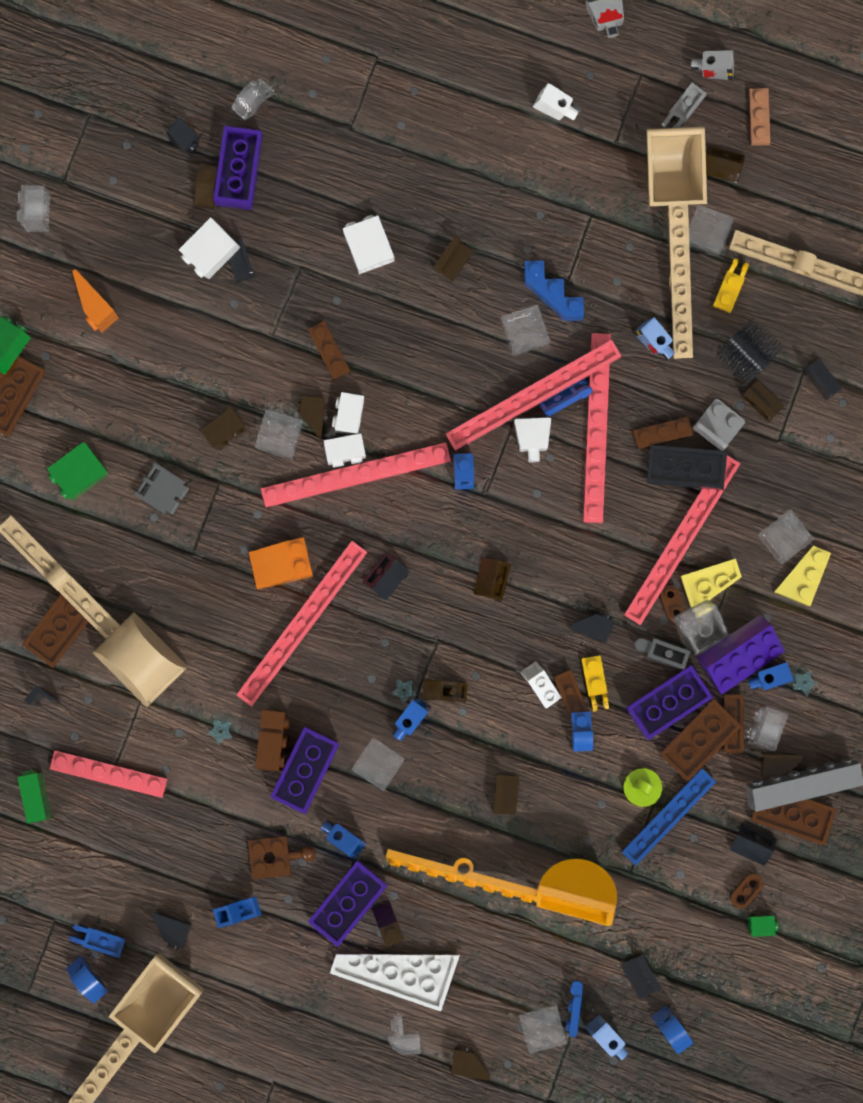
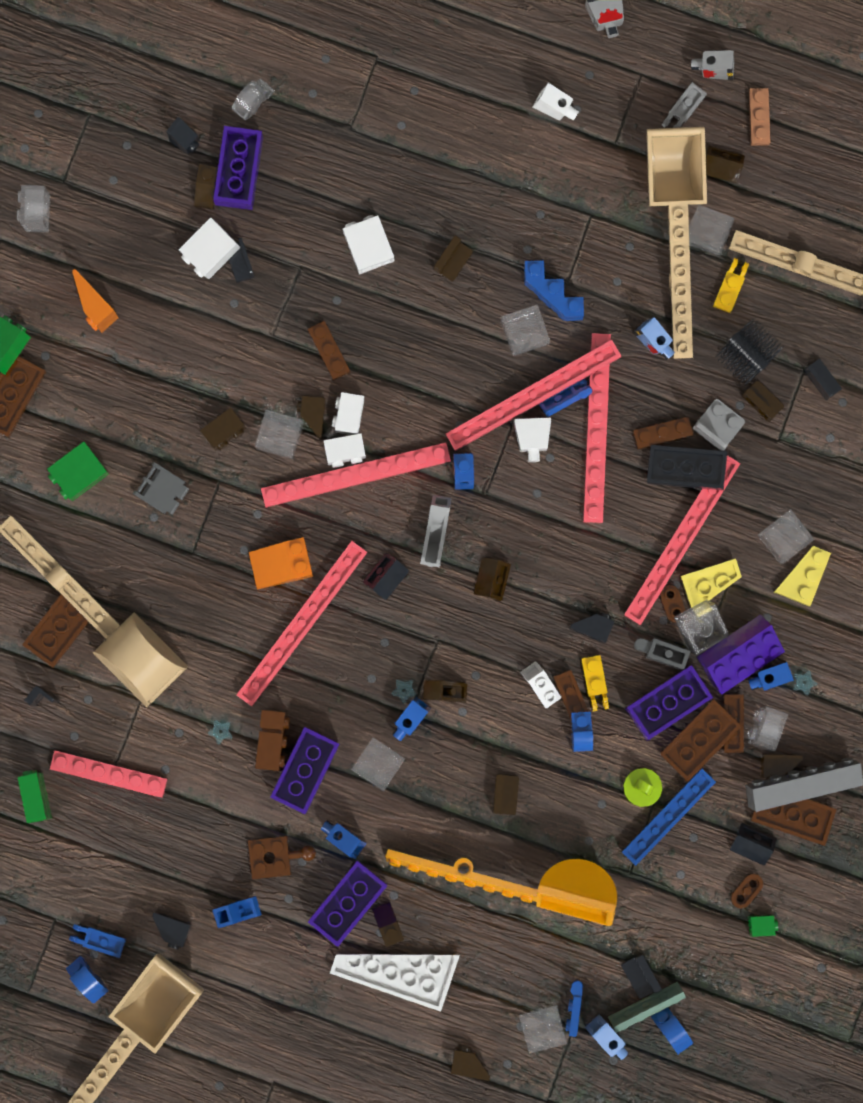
(403, 1042): clear brick -> none
(436, 531): none -> light grey arch
(646, 1007): none -> sand green plate

